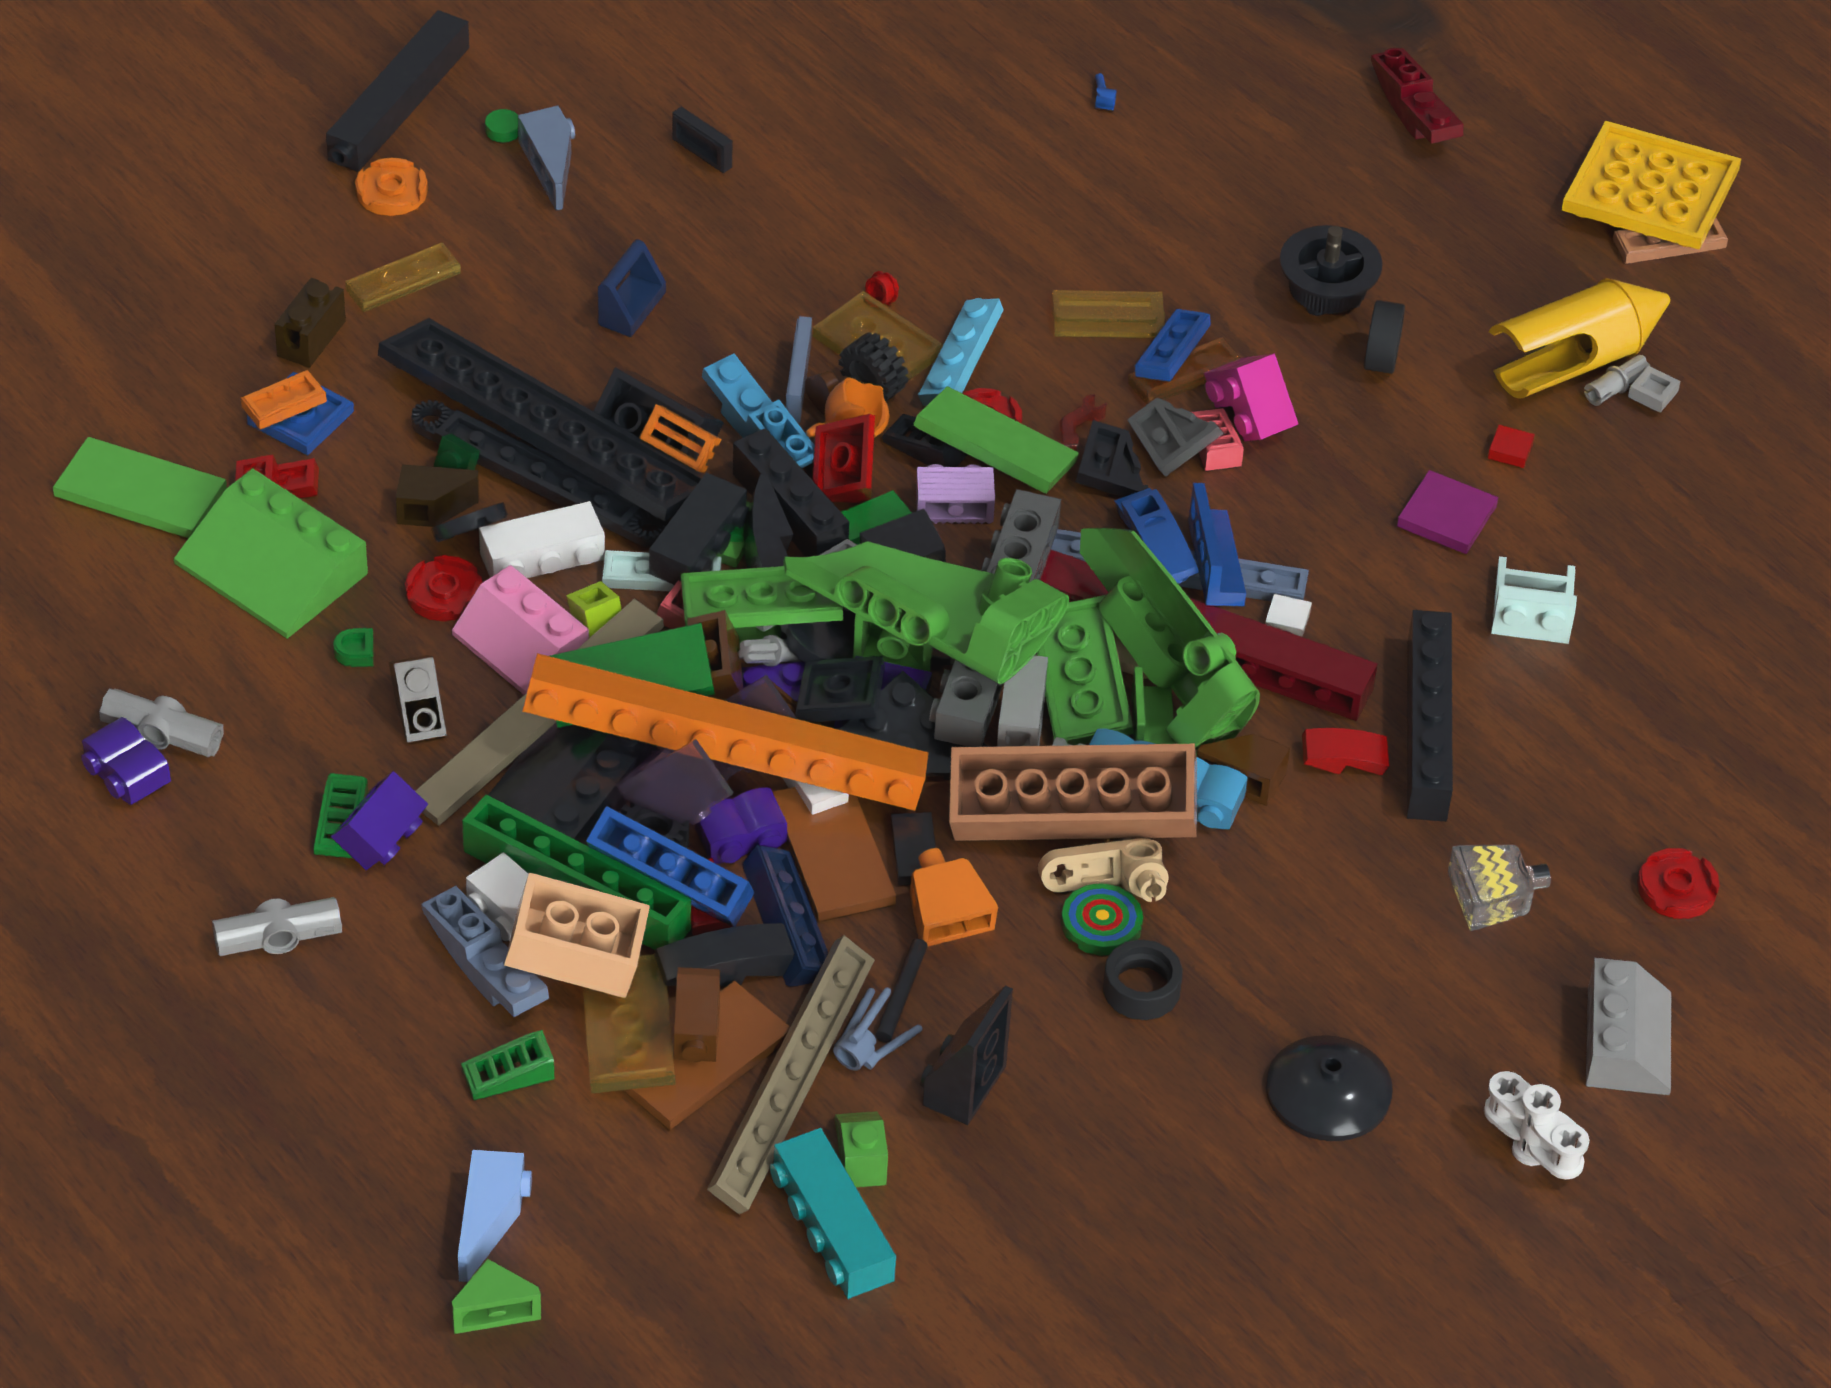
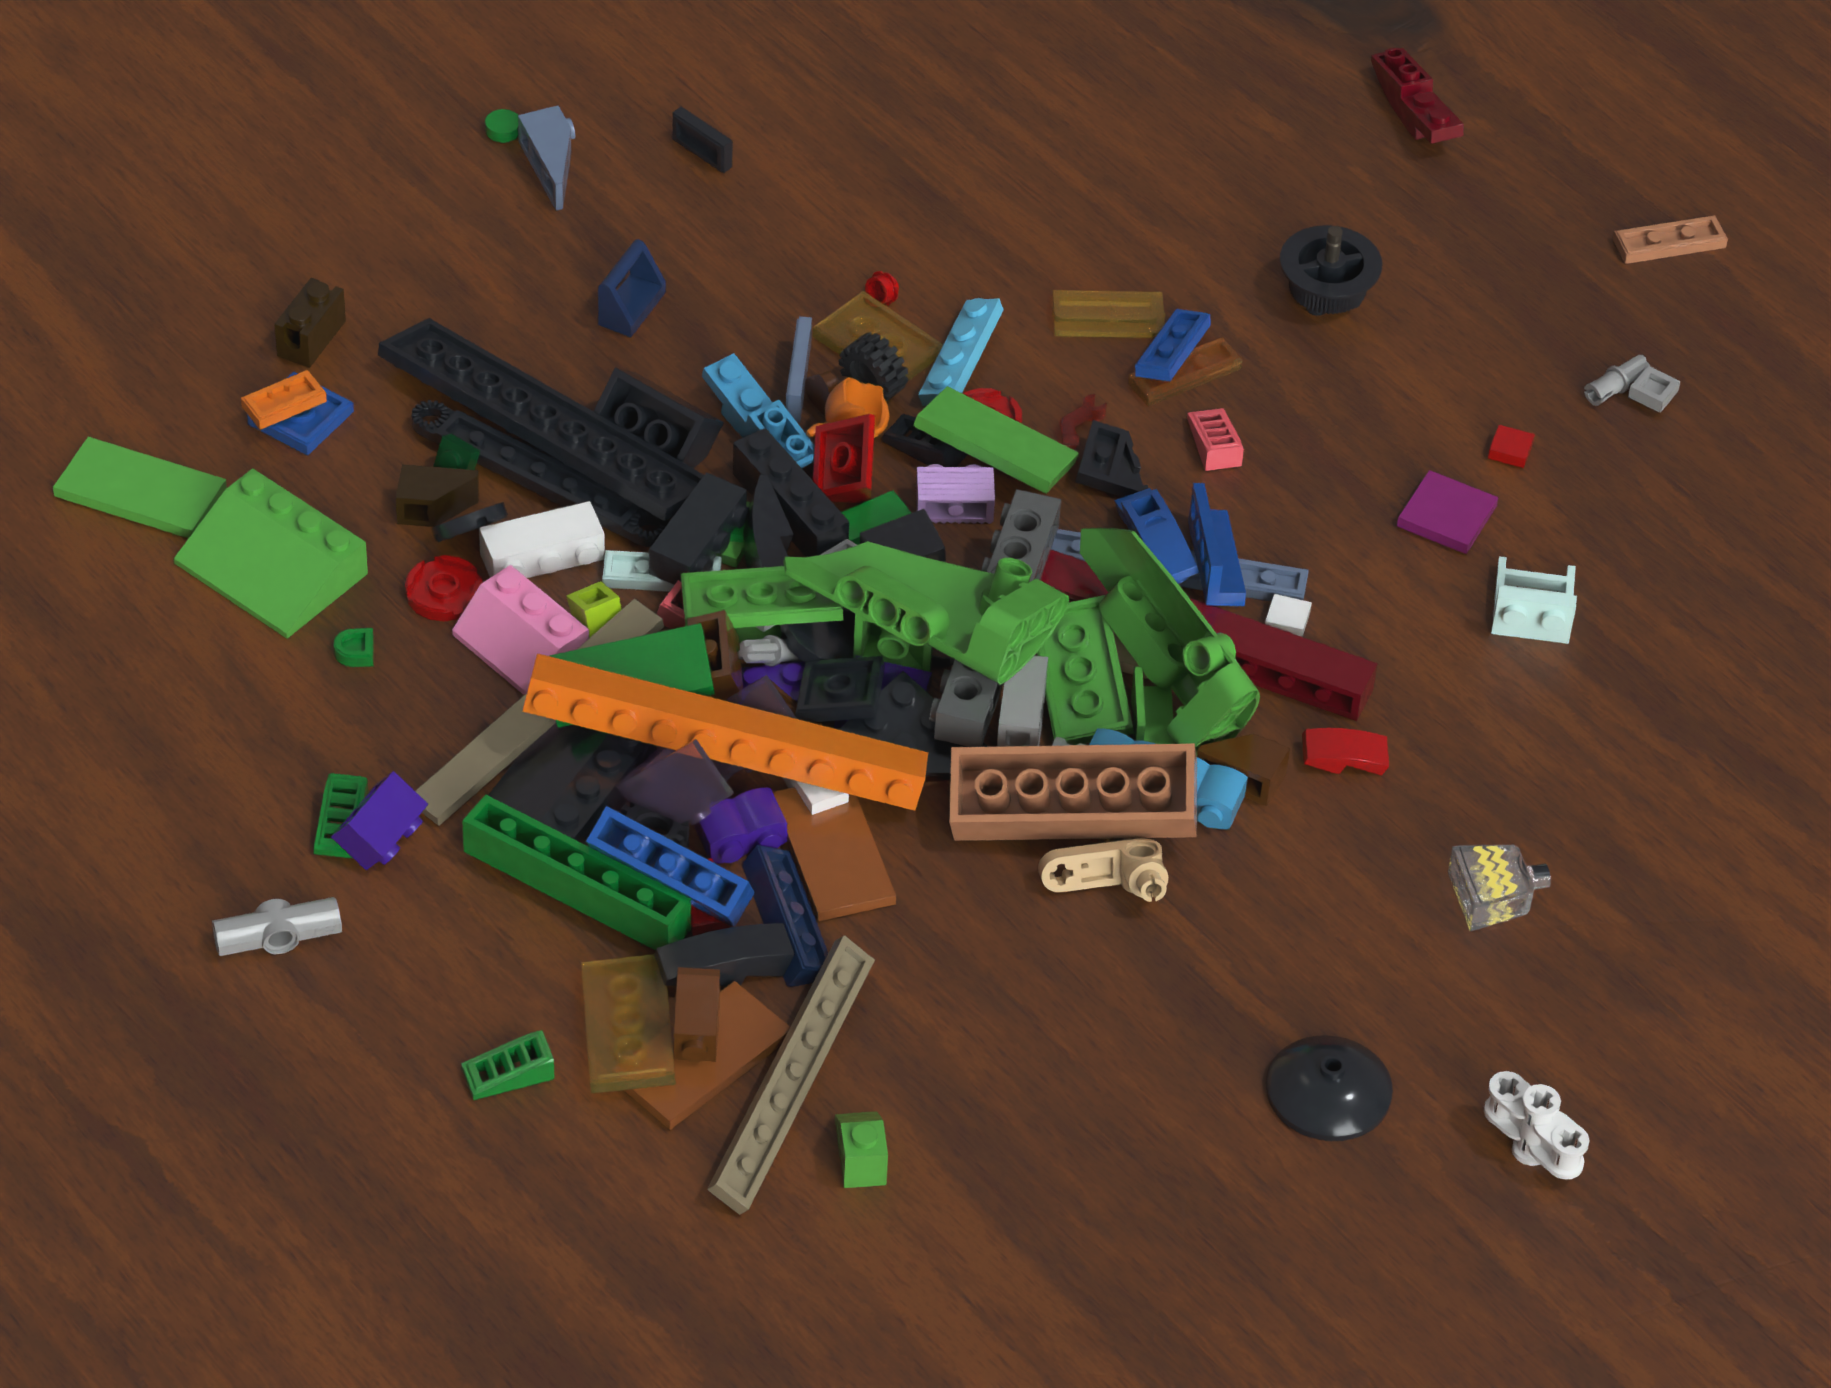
(125, 761): dark purple brick -> none
(163, 722): light grey piece -> none
(296, 477): red slope -> none
(391, 187): orange tile -> none
(397, 91): black brick -> none
(402, 277): clear yellow tile -> none
(418, 698): slope -> none
(480, 952): sand blue slope -> none
(491, 1205): light blue slope -> none
(495, 1299): bright green slope -> none
(497, 891): white brick -> none
(577, 935): light nougat brick -> none
(705, 452): orange tile -> none
(833, 1213): teal brick -> none
(857, 1042): sand blue plant -> none
(901, 990): black bar -> none
(911, 836): black tile -> none
(949, 899): orange torso -> none
(970, 1060): black slope -> none
(1101, 918): green tile -> none
(1105, 97): blue hand -> none
(1144, 955): black tyre -> none
(1172, 433): dark grey wing -> none
(1256, 394): dark pink brick -> none
(1384, 336): black tyre -> none
(1429, 716): black brick -> none
(1607, 317): yellow piece -> none
(1628, 1029): light grey slope -> none
(1651, 185): yellow plate -> none
(1678, 883): red tile -> none

